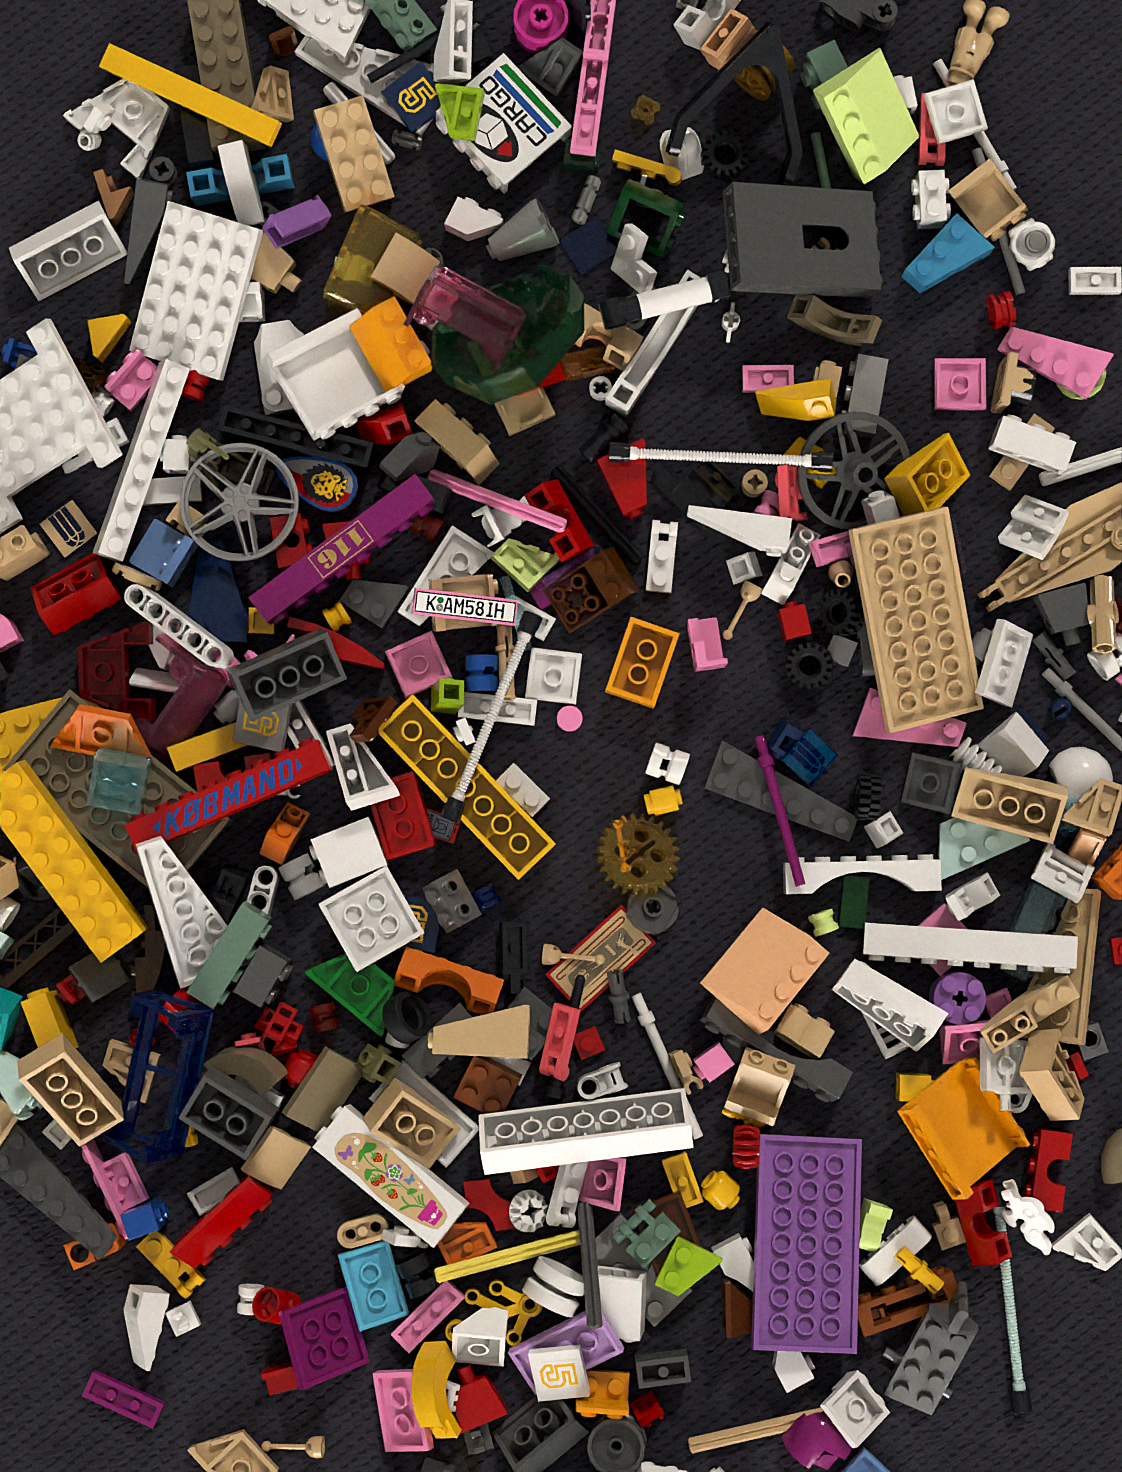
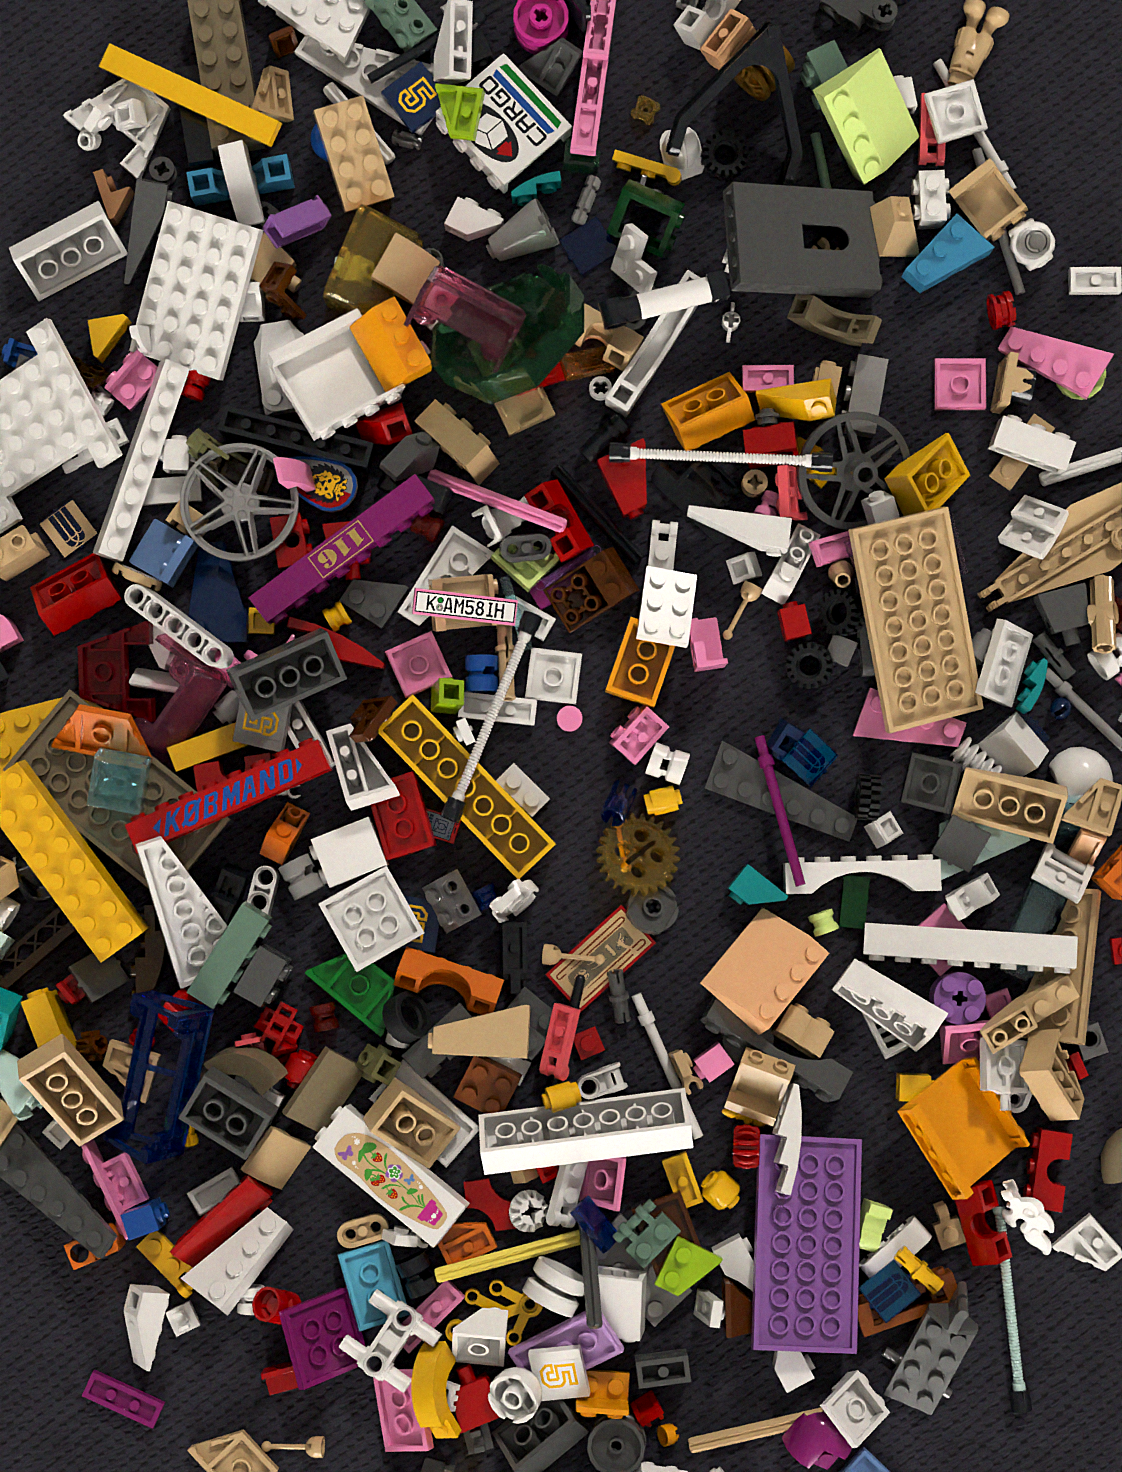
(92, 1045): none -> reddish brown gear
(130, 114): none -> white slope
(142, 336): none -> white tile
(238, 1262): none -> white wedge
(274, 285): none -> reddish brown bracket
(294, 473): none -> bright pink slope
(390, 1341): none -> white piece
(514, 901): none -> white plate
(515, 1394): none -> white cylinder
(524, 547): none -> dark grey plate
(528, 190): none -> teal slope
(561, 1096): none -> yellow brick
(594, 1224): none -> clear blue tile
(617, 805): none -> clear blue arm
(638, 733): none -> bright pink bracket
(666, 607): none -> white plate
(667, 1435): none -> light orange hinge
(708, 411): none -> light orange slope
(709, 1308): none -> white plate
(754, 888): none -> teal slope
(767, 417): none -> dark grey plate
(771, 440): none -> red brick
(788, 1127): none -> white slope
(889, 1291): none -> piece
(894, 227): none -> tan slope
(961, 843): none -> dark grey piece
(1035, 681): none -> teal slope

